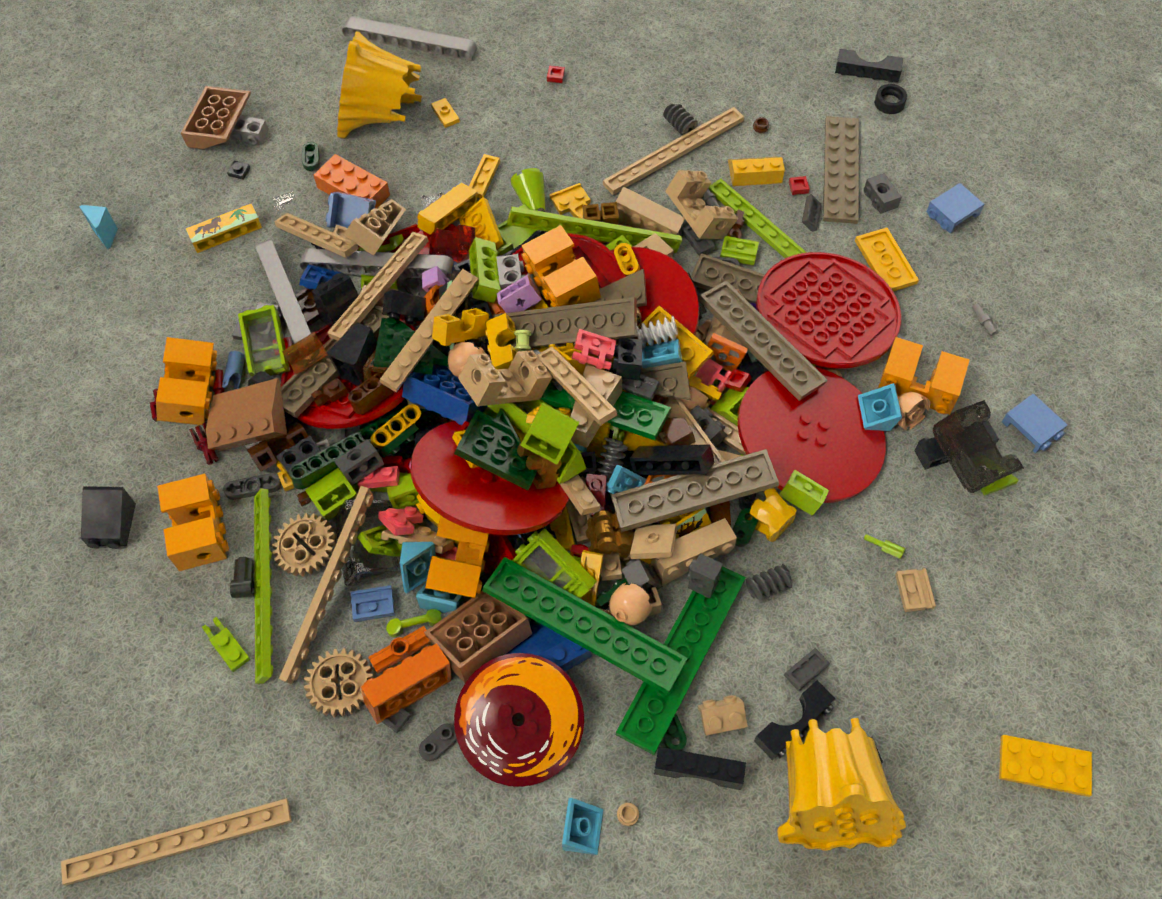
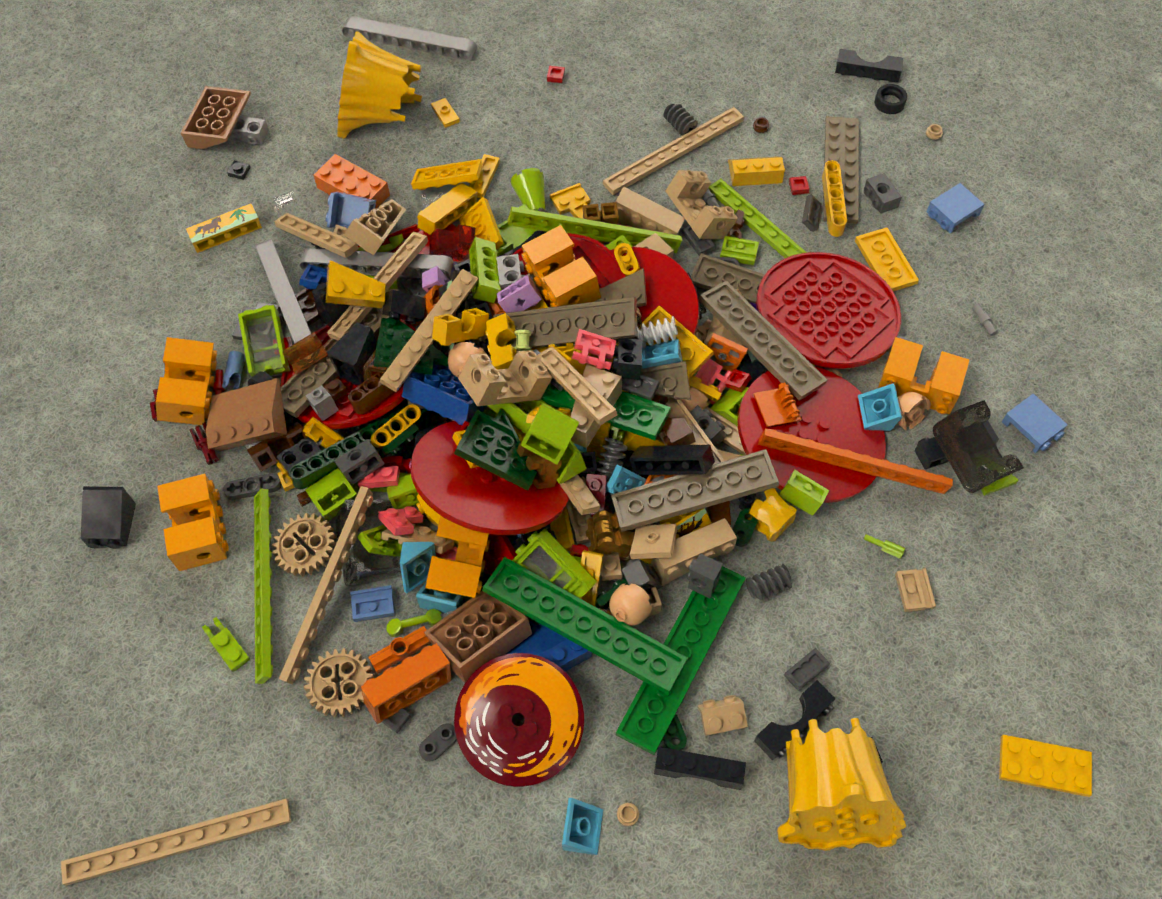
(101, 223): medium azure slope -> none
(243, 578): pearl dark grey piece -> none
(310, 159): dark green plate -> none
(315, 429): none -> yellow hinge
(322, 403): none -> light grey brick
(353, 288): none -> yellow wedge
(447, 174): none -> yellow plate
(777, 406): none -> orange hinge
(834, 198): none -> yellow beam
(855, 461): none -> orange plate
(934, 132): none -> tan plate

